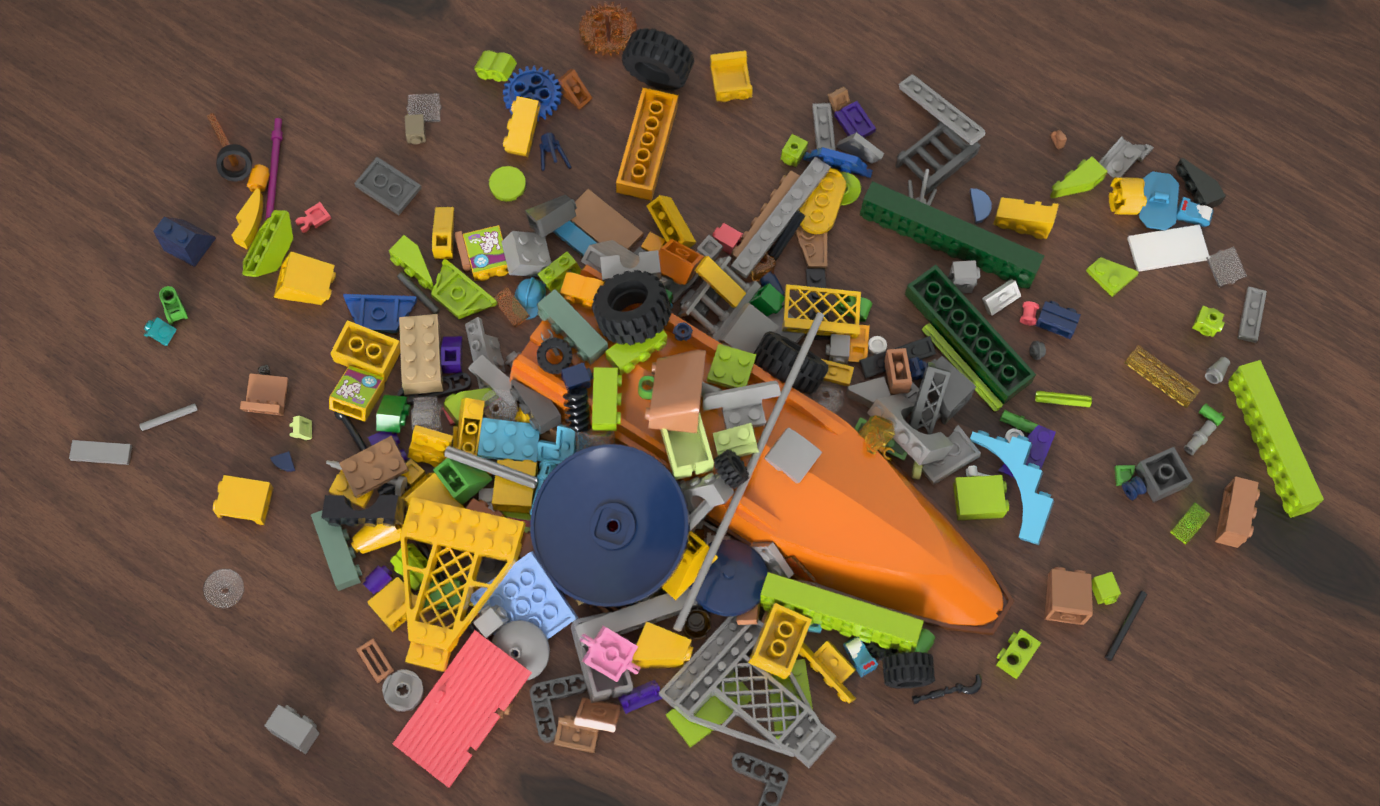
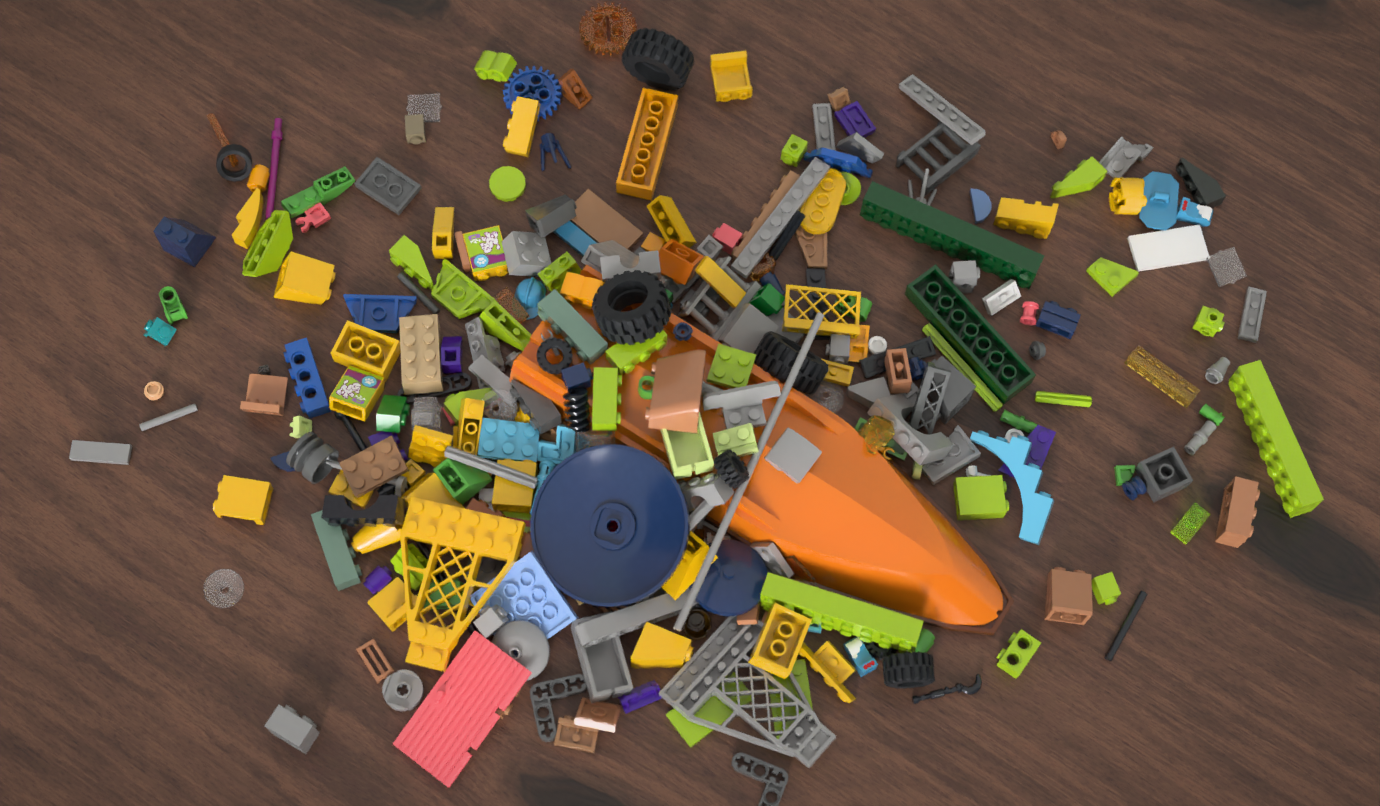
(154, 390): none -> light nougat plate
(310, 457): none -> dark grey wheel
(319, 403): none -> blue brick
(322, 191): none -> bright green slope
(504, 326): none -> lime slope
(610, 654): bright pink plate -> none

